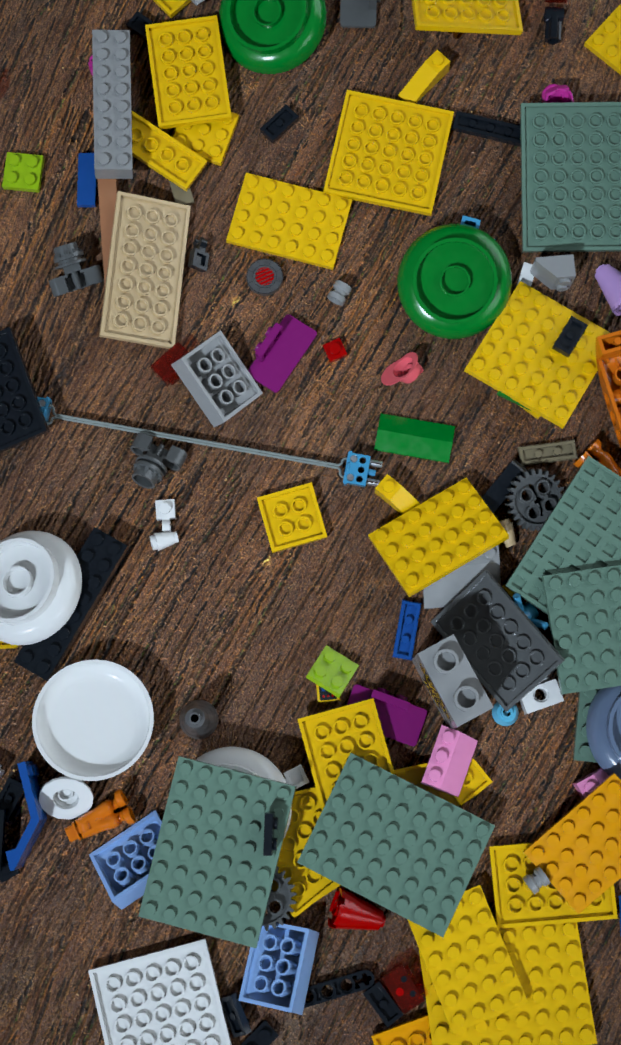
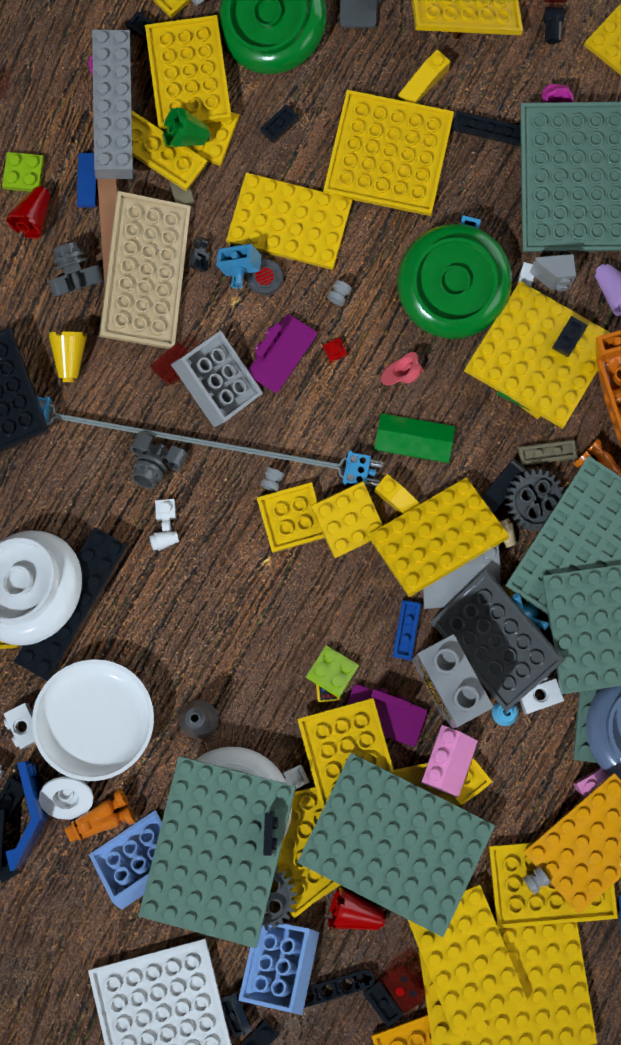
(14, 718): none -> white brick
(30, 213): none -> red cone
(68, 353): none -> yellow cone
(184, 129): none -> green cone
(238, 261): none -> dark azure brick
(272, 479): none -> light grey wheel
(347, 518): none -> yellow plate

